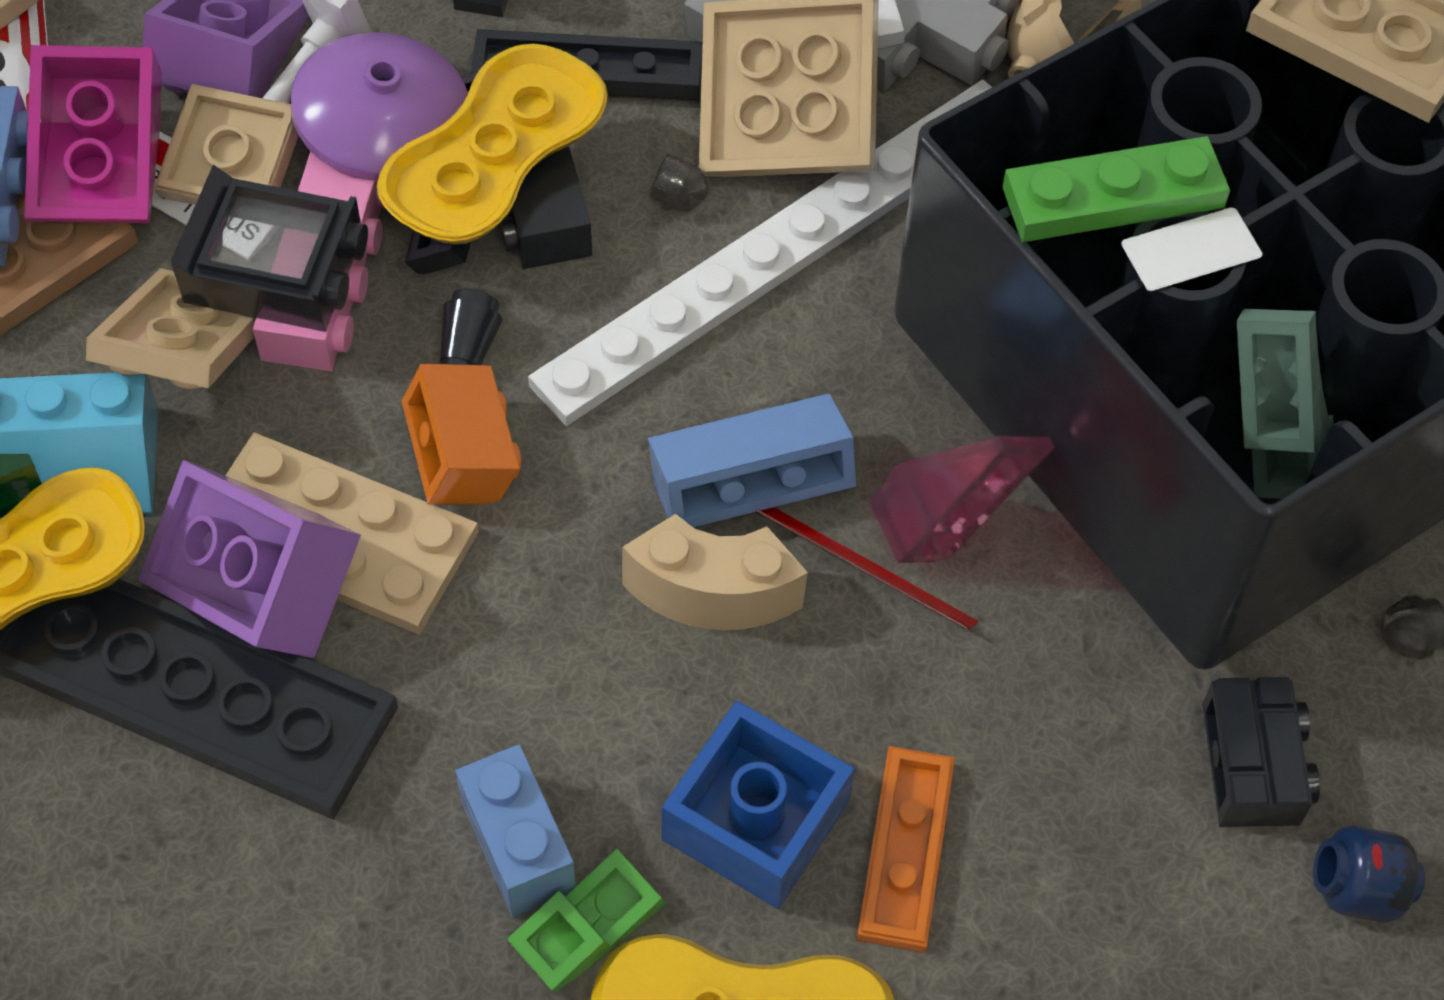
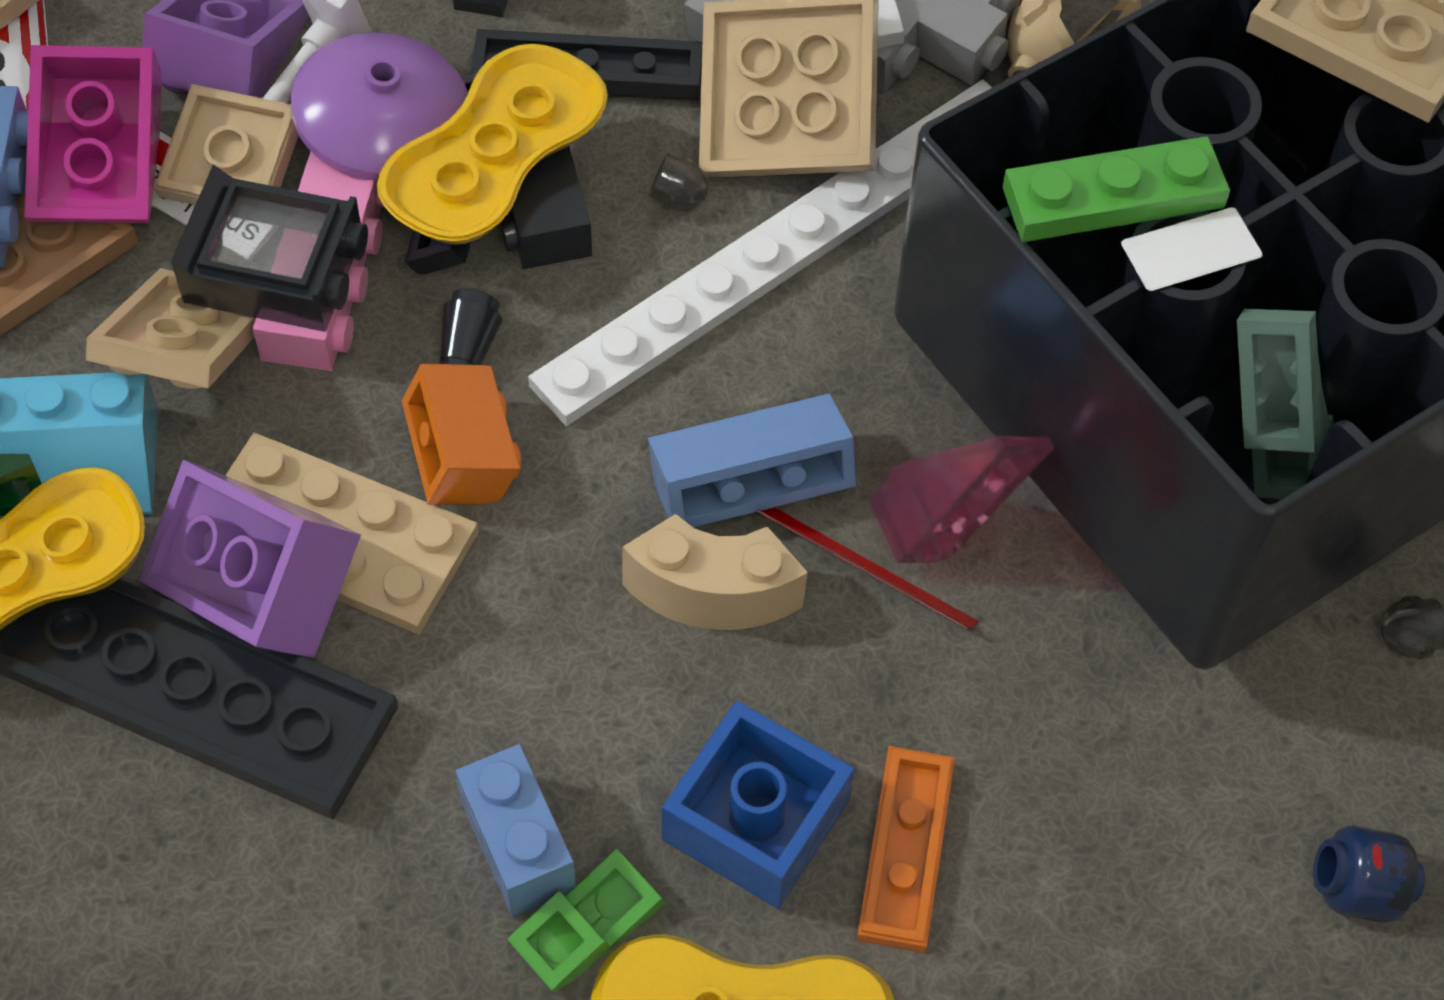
(1259, 752): black brick -> none

